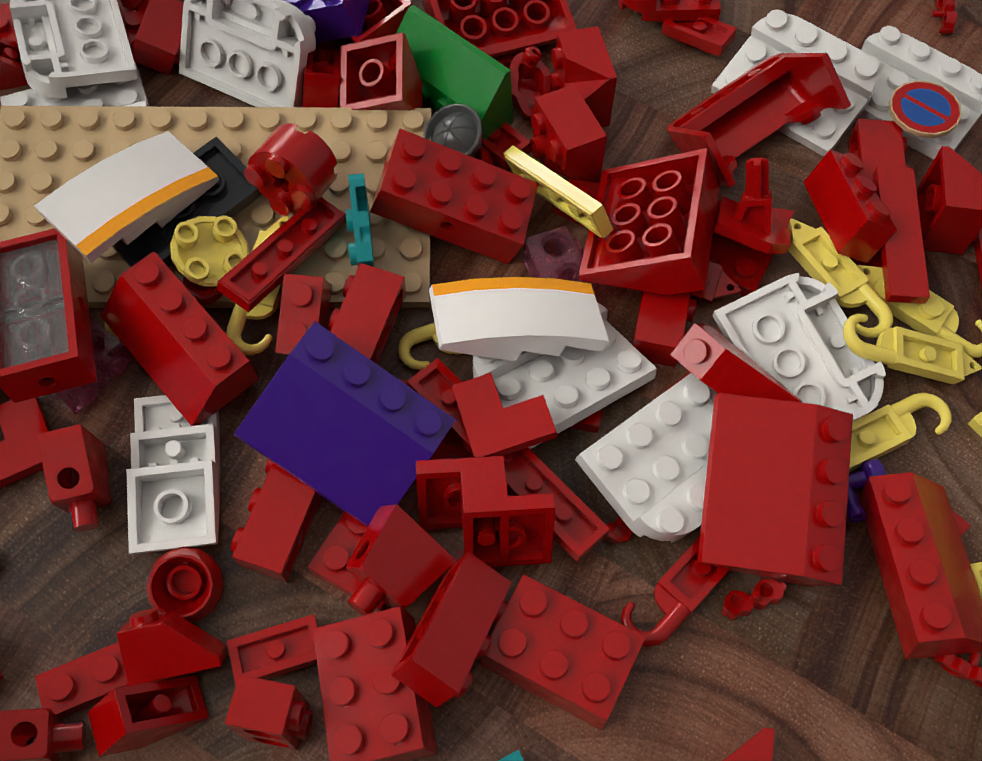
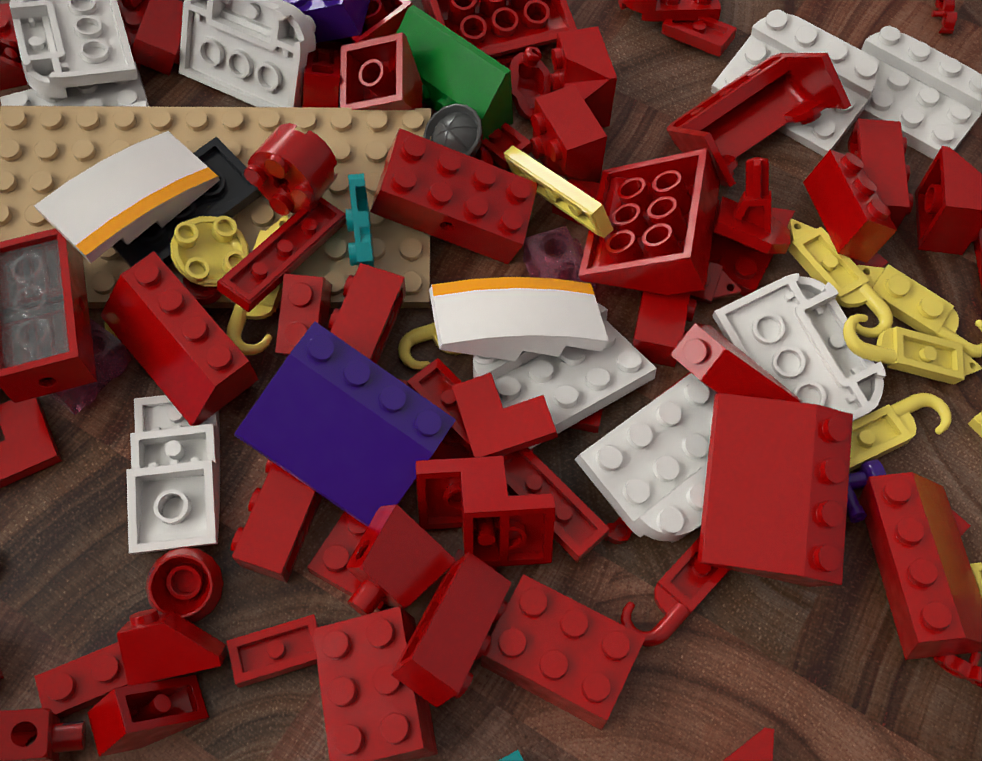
(75, 473): red torso -> none
(269, 712): red brick -> none
(764, 593): red piece -> none
(904, 252): red tile -> none
(925, 109): piece -> none

